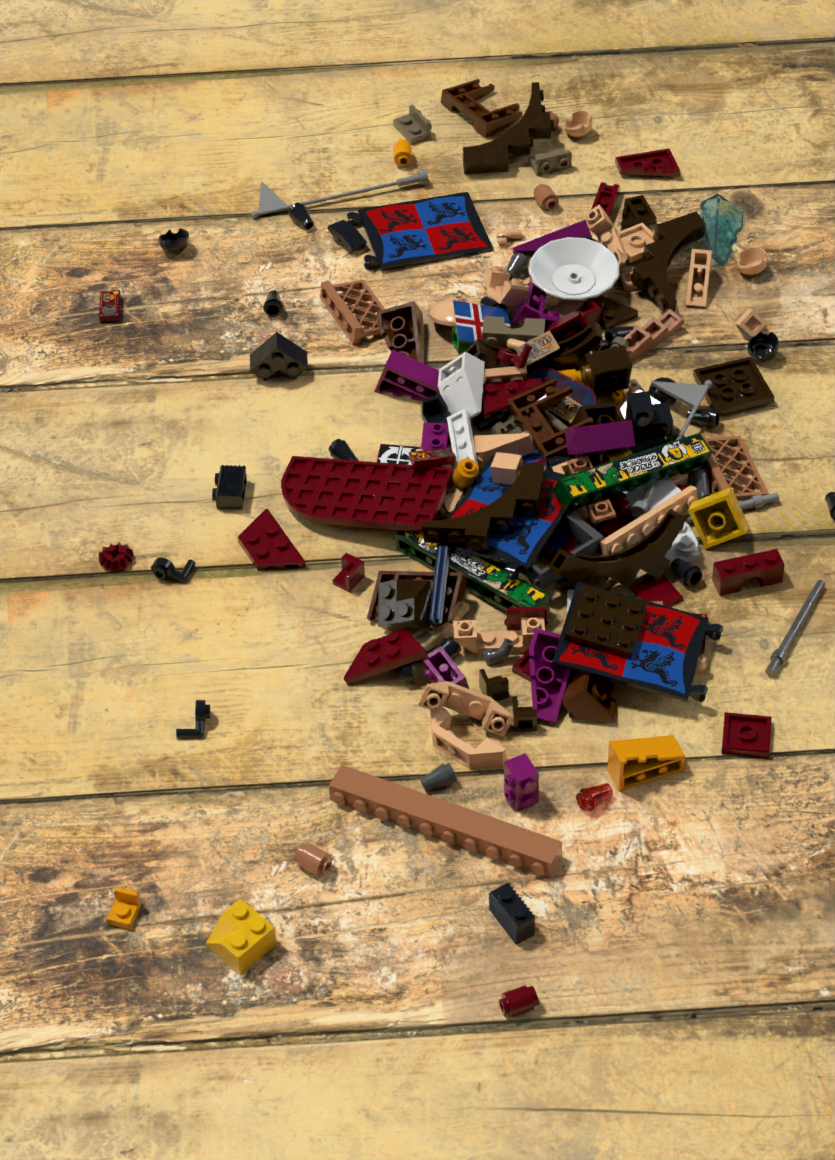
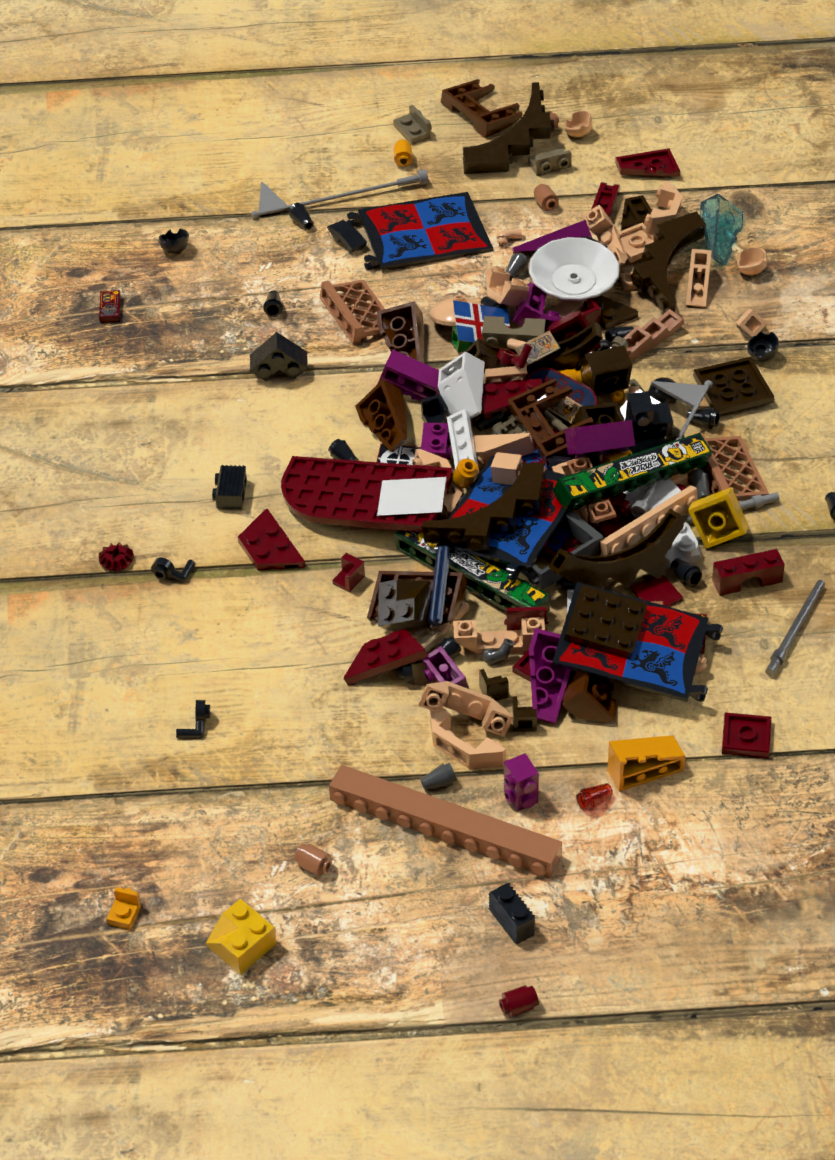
(385, 414): none -> reddish brown wedge
(411, 496): none -> white sticker
(432, 457): dark red tile -> none
(669, 198): none -> light nougat slope

